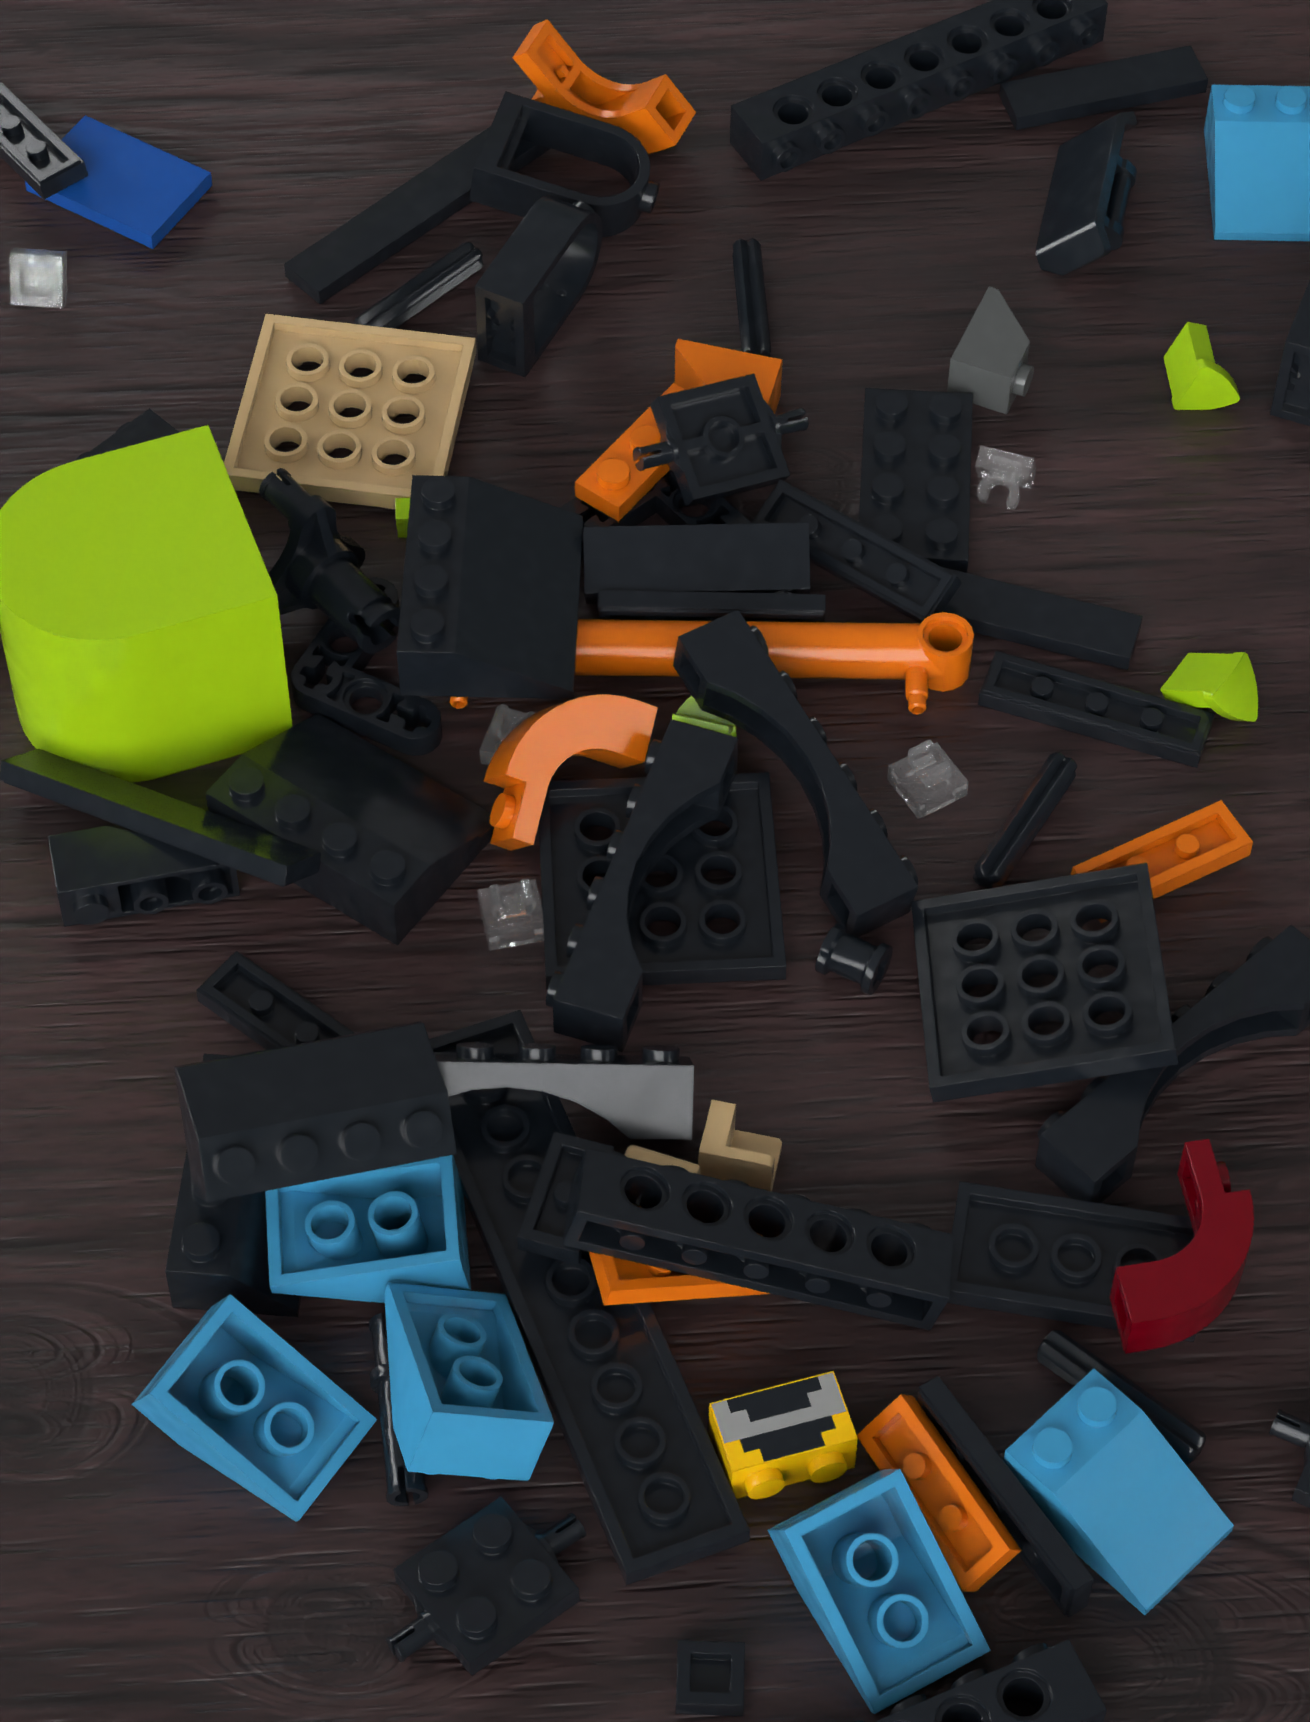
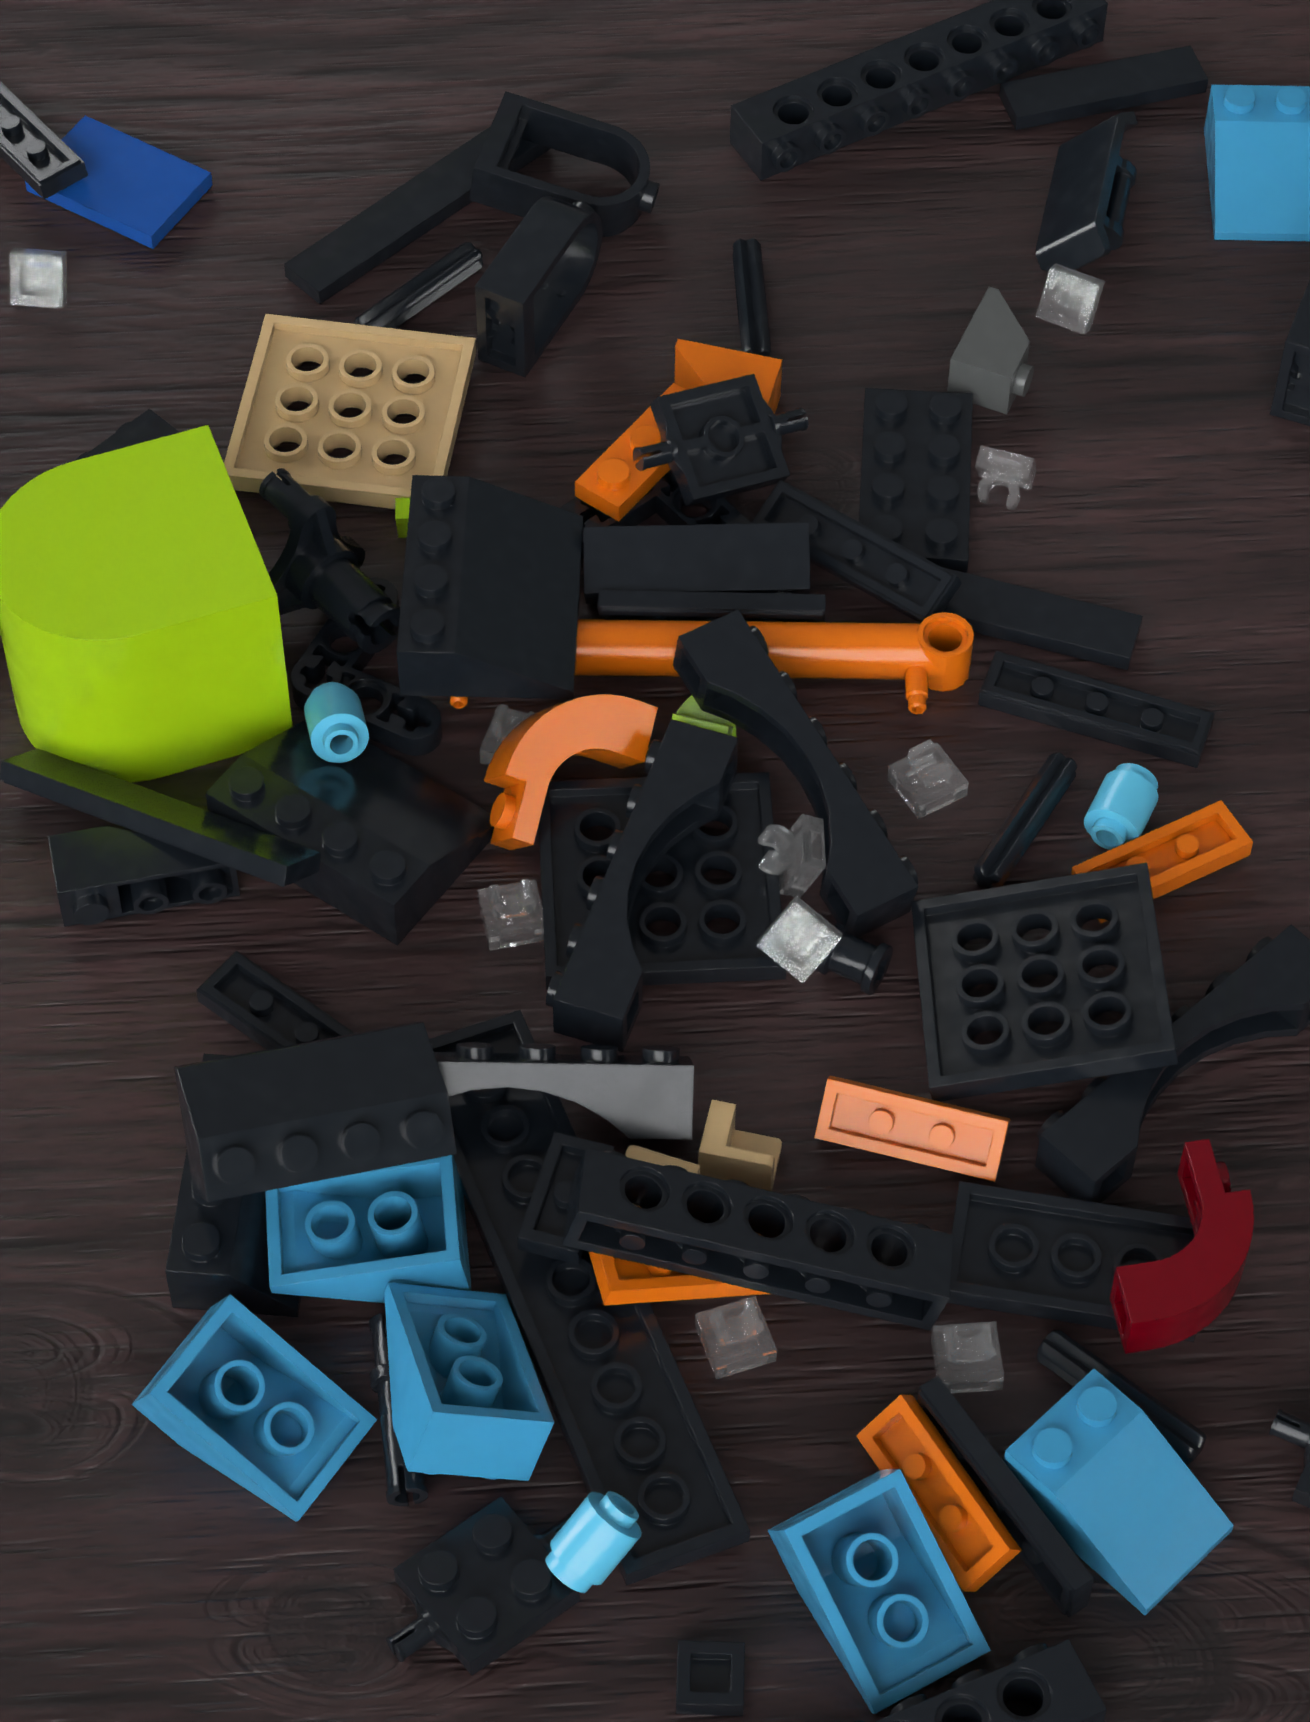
(336, 723): none -> medium azure brick
(593, 1540): none -> medium azure brick
(649, 110): orange arch -> none
(735, 1337): none -> clear tile
(783, 1436): brick -> none
(797, 856): none -> clear tile
(799, 939): none -> clear tile
(912, 1128): none -> orange plate
(968, 1356): none -> clear tile
(1070, 299): none -> clear tile
(1122, 806): none -> medium azure brick
(1194, 375): lime tile -> none
(1216, 682): lime tile -> none

